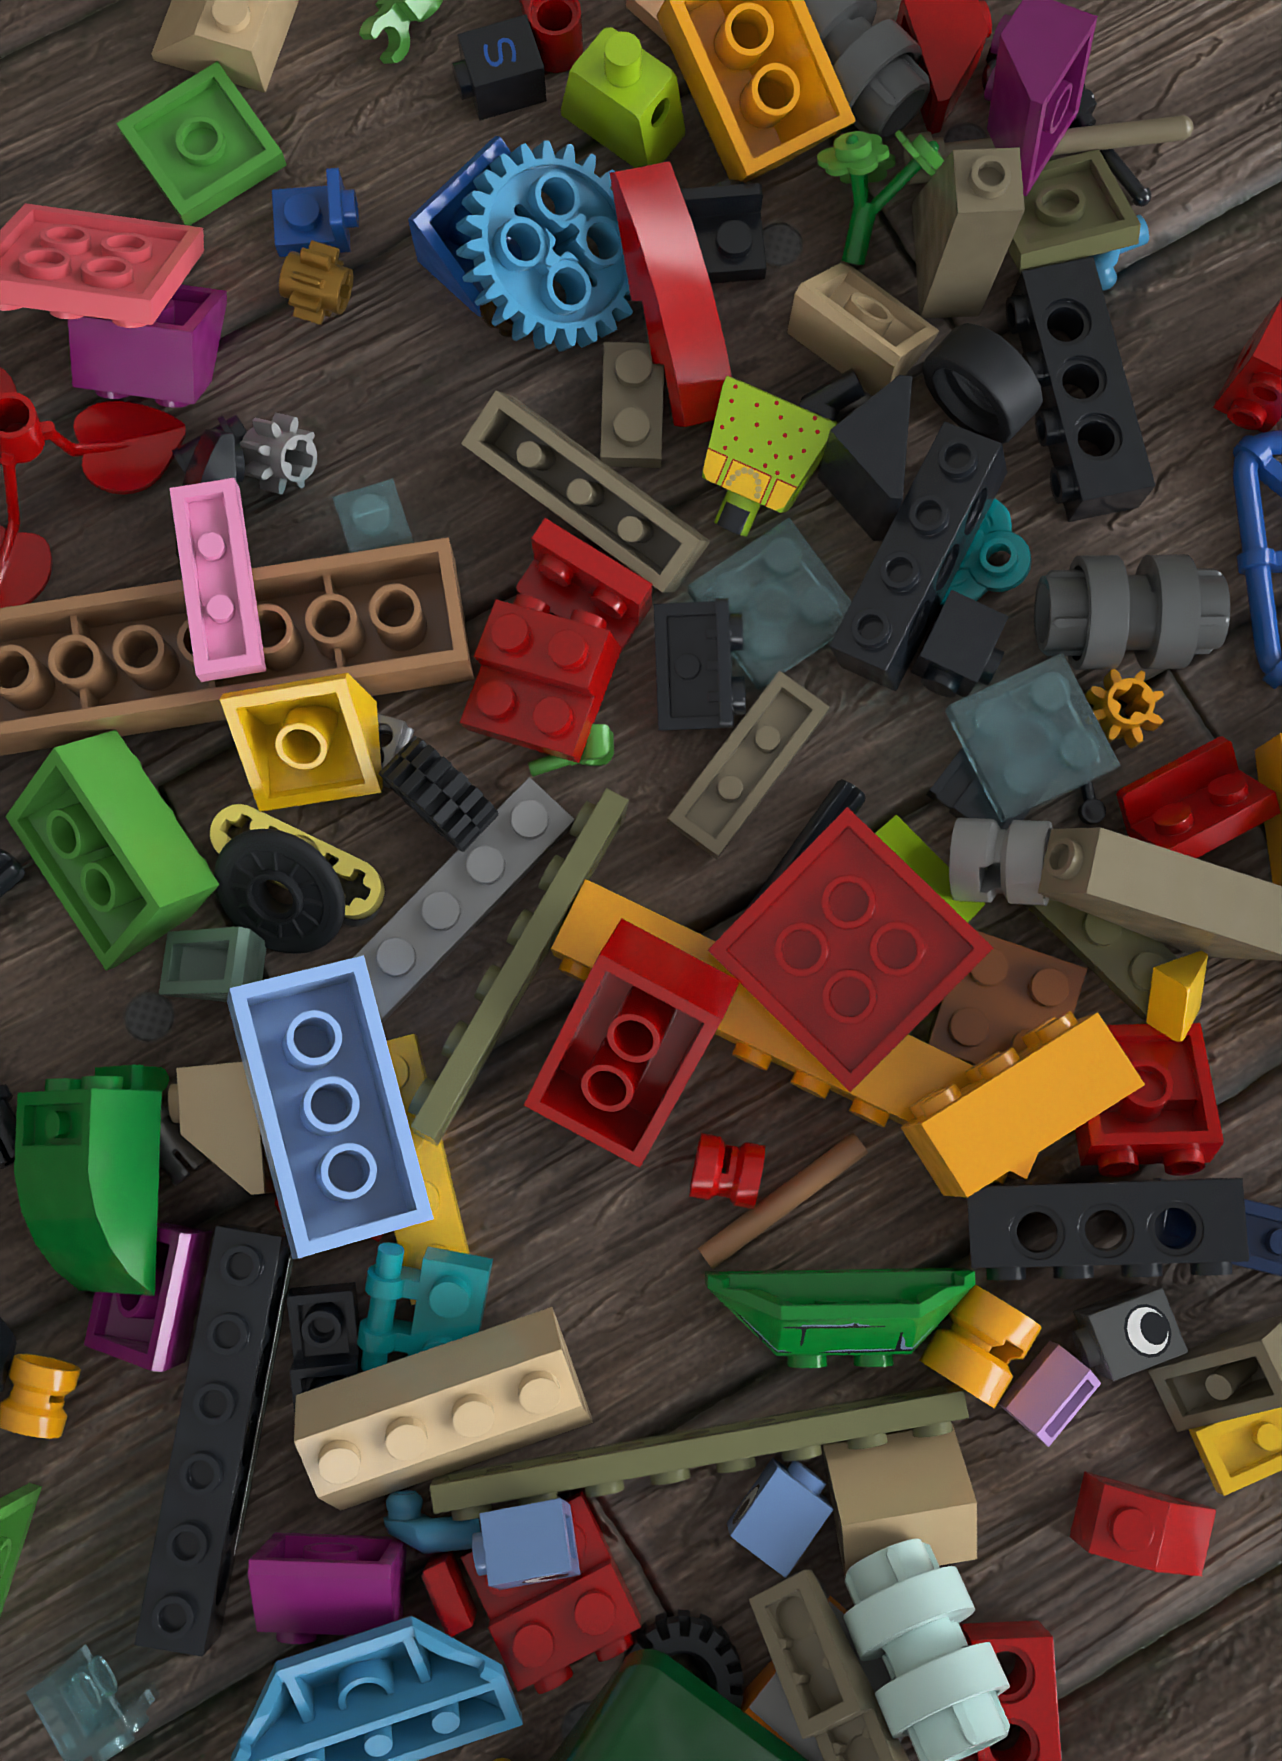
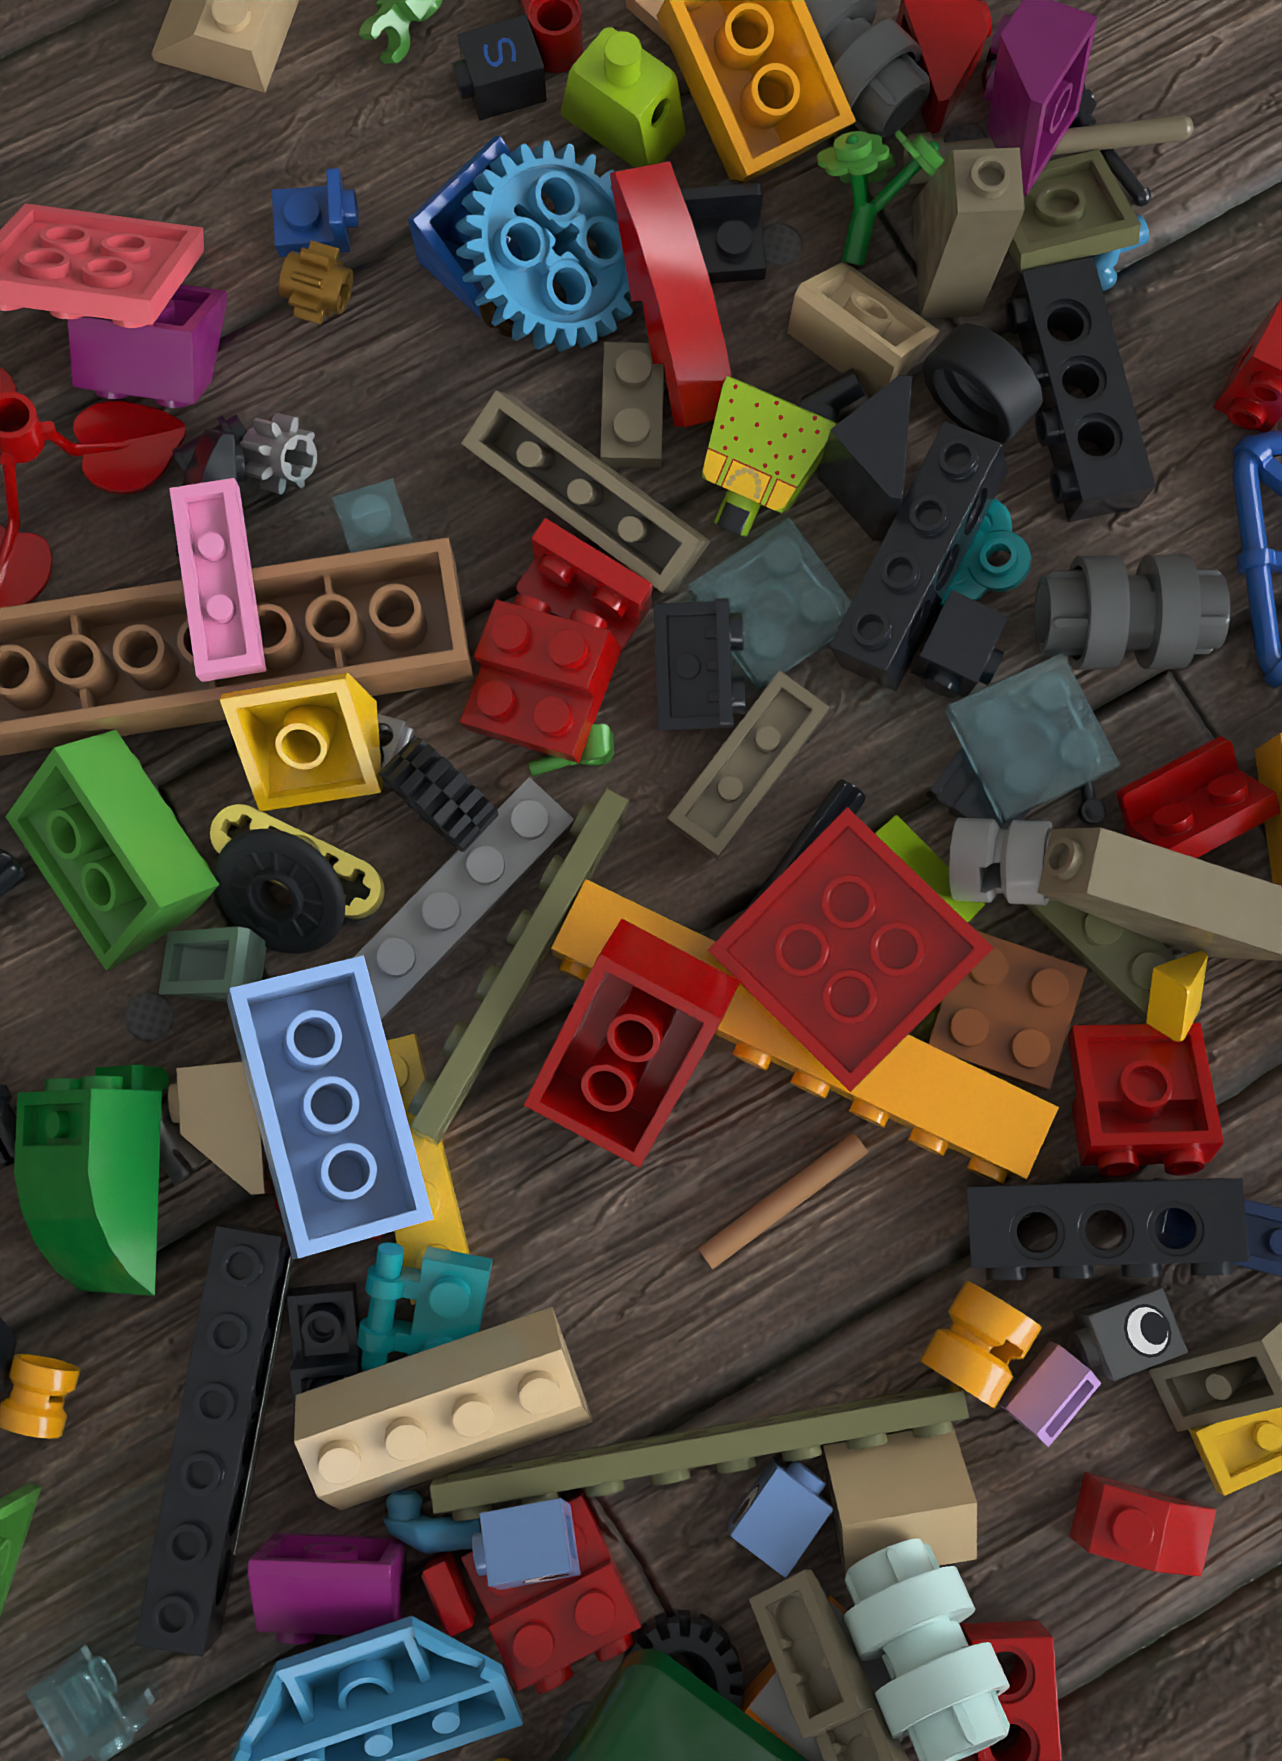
(156, 1328): magenta slope -> none
(202, 144): bright green plate -> none
(742, 1173): red wheel -> none
(841, 1309): green wedge -> none
(1019, 1102): light orange brick -> none
(1139, 707): light orange gear -> none

